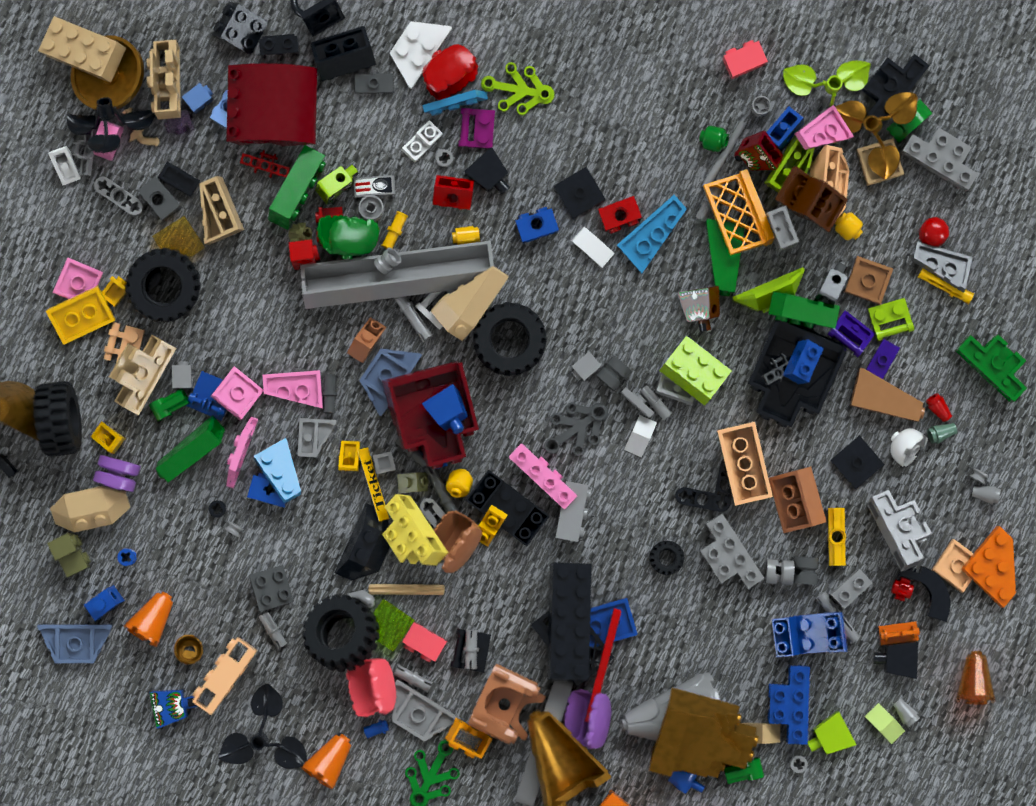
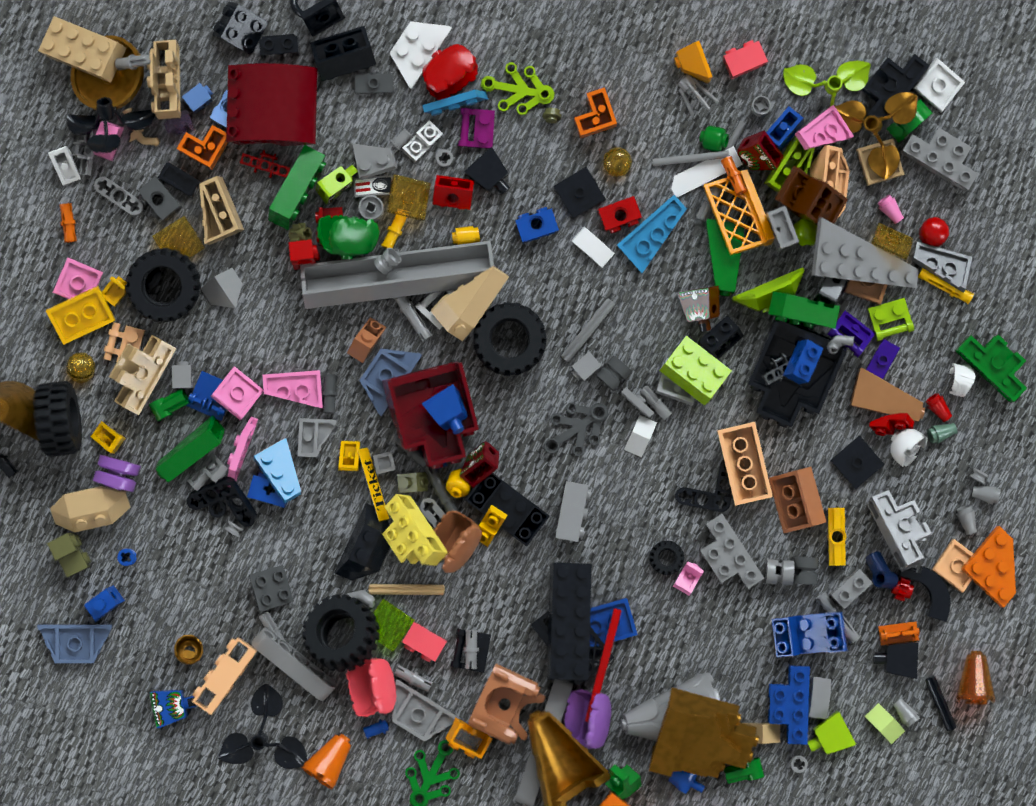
(68, 222): none -> orange pin
(80, 367): none -> clear yellow hair
(132, 62): none -> light grey axle
(151, 619): orange cone -> none
(206, 151): none -> orange brick
(210, 468): none -> light grey plate
(223, 289): none -> light grey slope
(228, 495): none -> black beam
(294, 664): none -> light grey beam
(373, 160): none -> light grey wing
(401, 139): none -> light grey axle
(408, 197): none -> clear yellow plate
(484, 459): none -> dark red torso
(543, 476): bright pink bracket -> none
(552, 115): none -> olive plate
(588, 329): none -> light grey axle
(600, 117): none -> orange brick
(617, 161): none -> clear yellow hair
(623, 781): none -> green brick
(688, 578): none -> bright pink bracket
(689, 86): none -> light grey plant
(690, 158): none -> light grey bar
(693, 62): none -> light orange slope
(701, 174): none -> white sticker
(721, 337): none -> black bracket
(734, 175): none -> orange pin
(806, 232): none -> lime hair
(819, 698): none -> light grey slope
(838, 341): none -> light grey arm
(848, 226): yellow head -> none
(851, 258): none -> light grey wing
(881, 573): none -> dark blue piece
(887, 424): none -> red slope
(890, 208): none -> bright pink cone
(892, 241): none -> clear yellow plate
(938, 85): none -> white plate
(940, 703): none -> black axle
(963, 379): none -> white hair
(967, 518): none -> light grey cone

